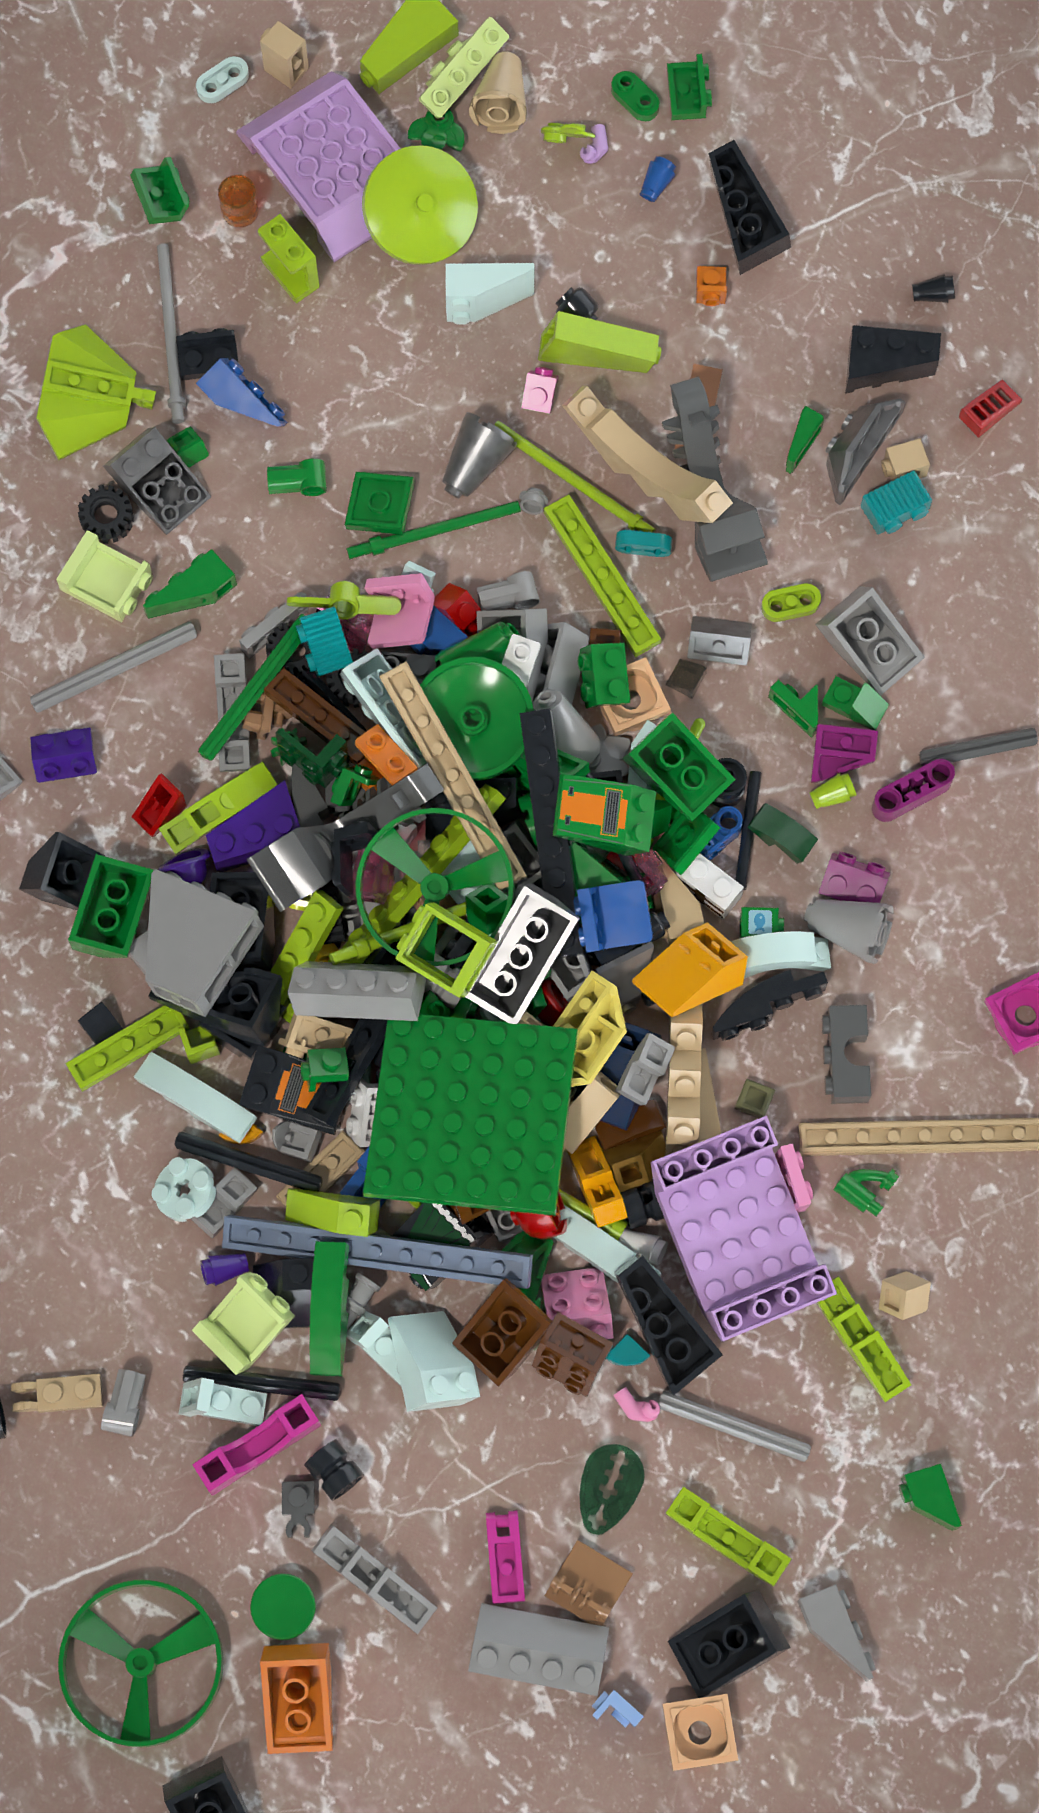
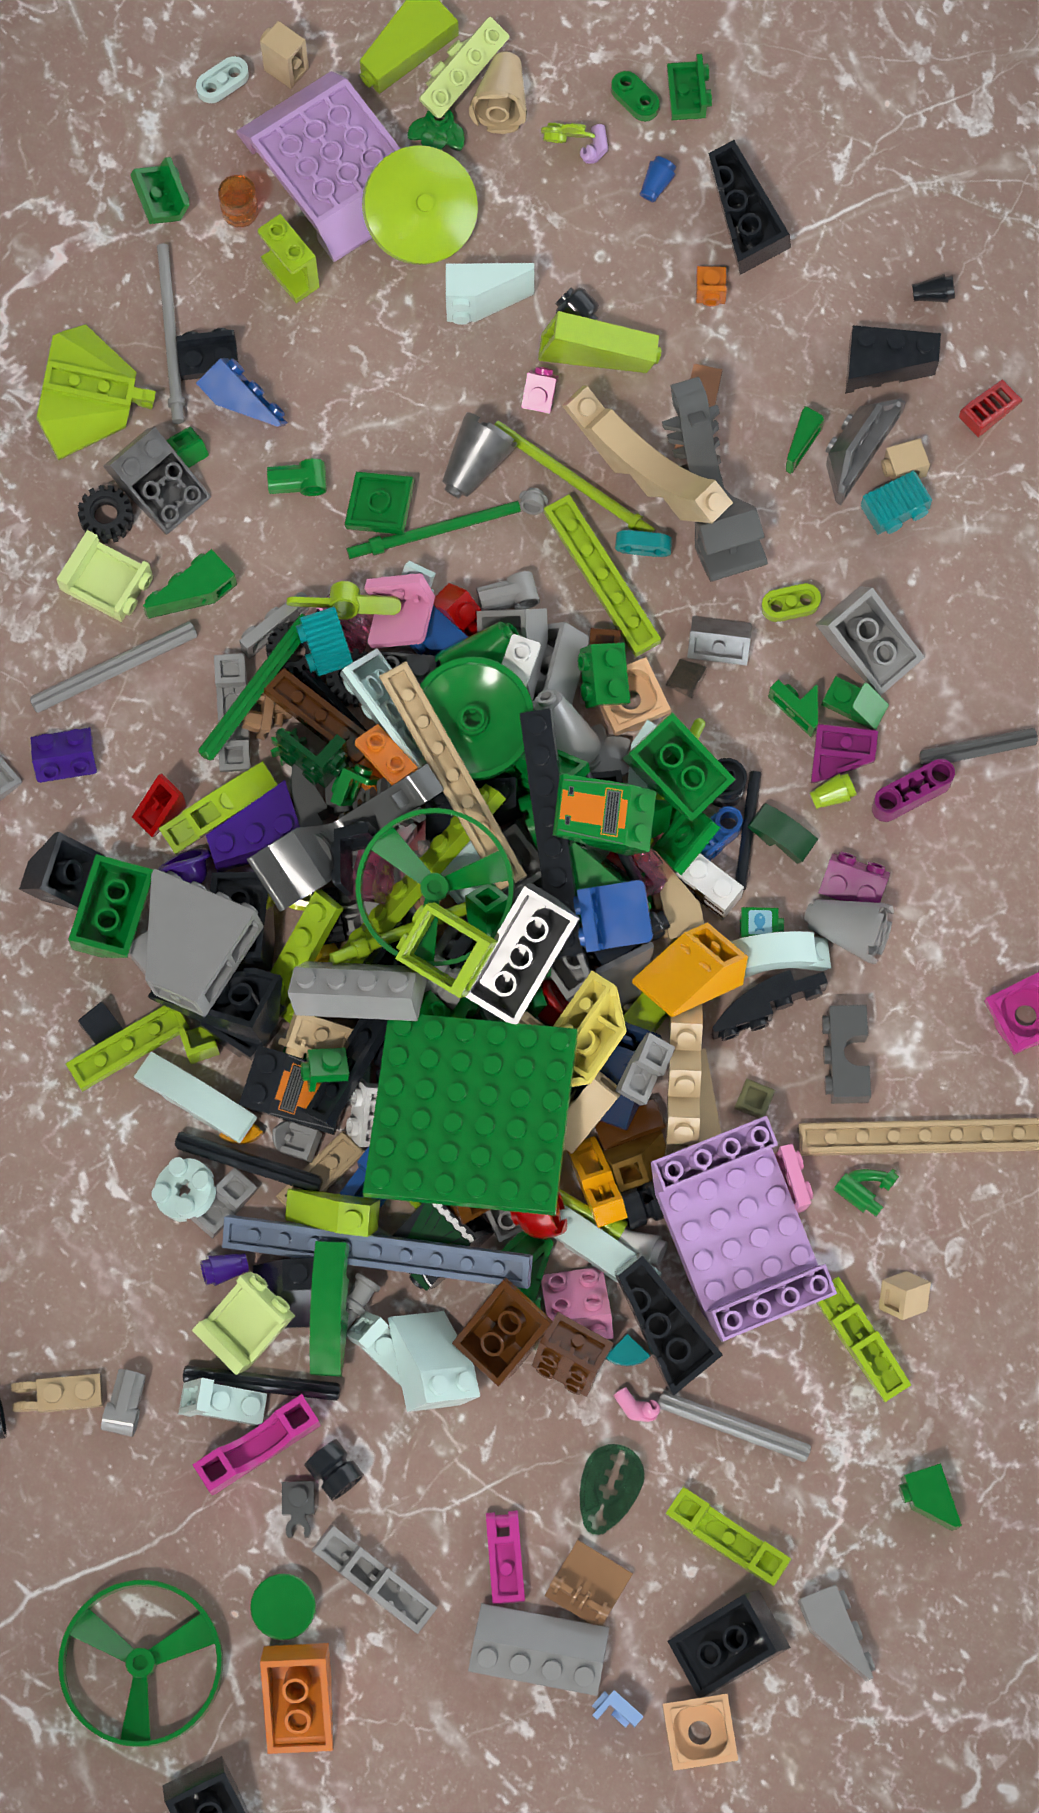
(645, 1014): none -> lime panel

